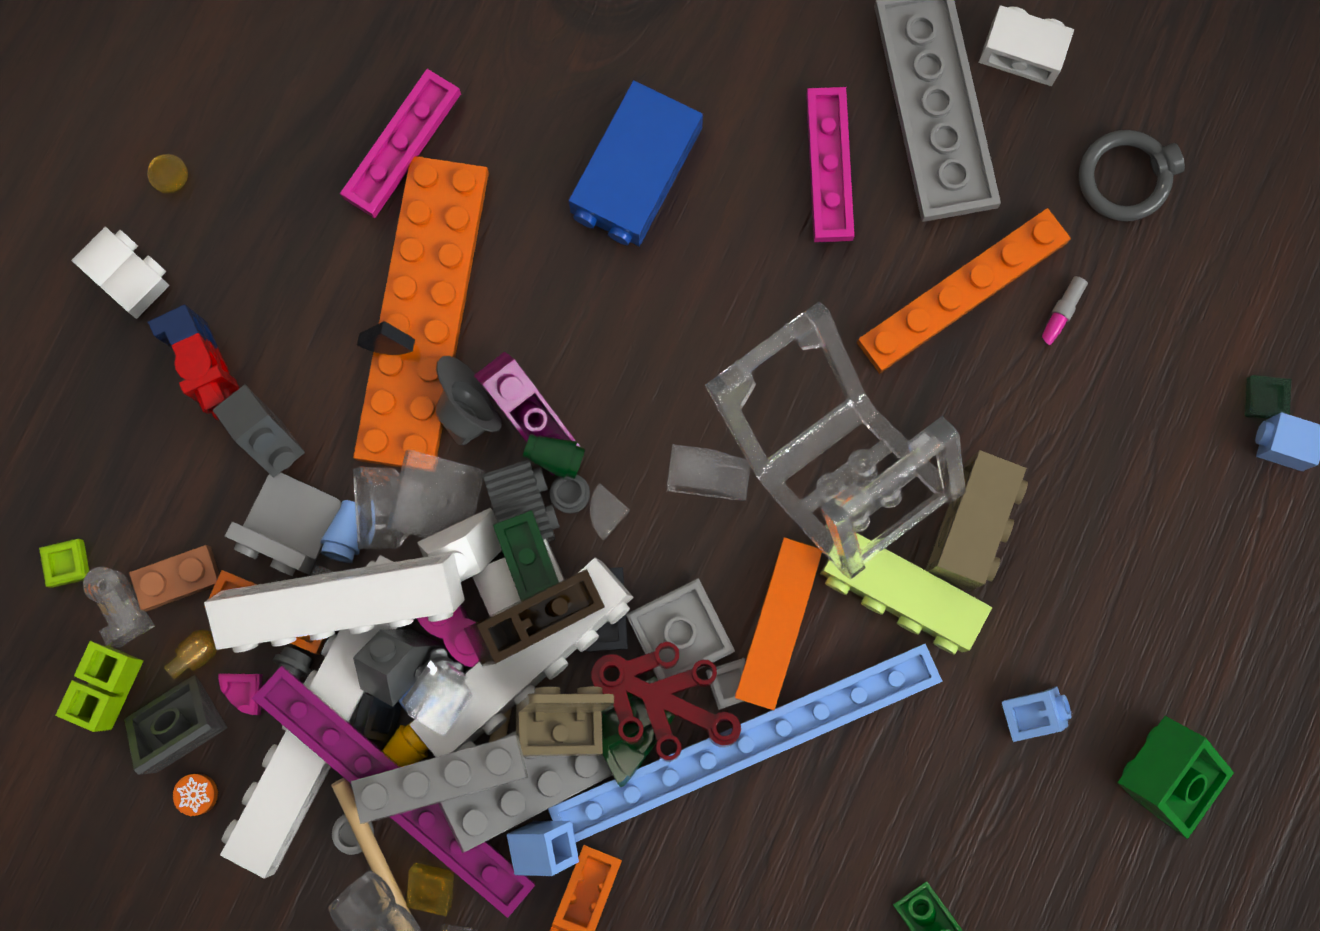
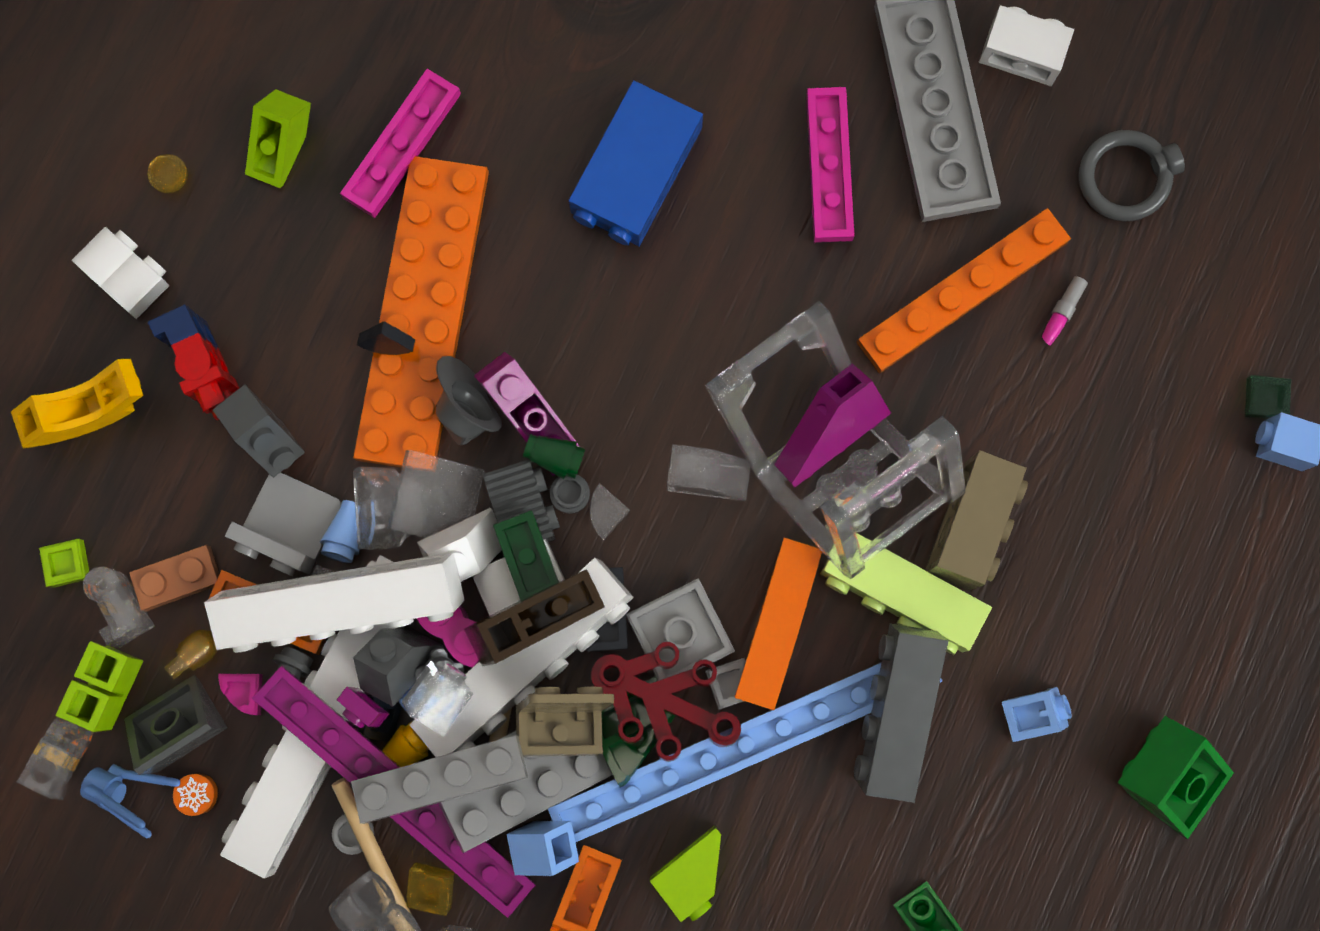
(56, 759): none -> clear leg
(79, 409): none -> yellow arch
(107, 791): none -> medium blue plant
(276, 136): none -> lime slope
(361, 708): none -> magenta plate
(690, 877): none -> lime slope
(834, 420): none -> magenta slope
(900, 712): none -> dark grey brick

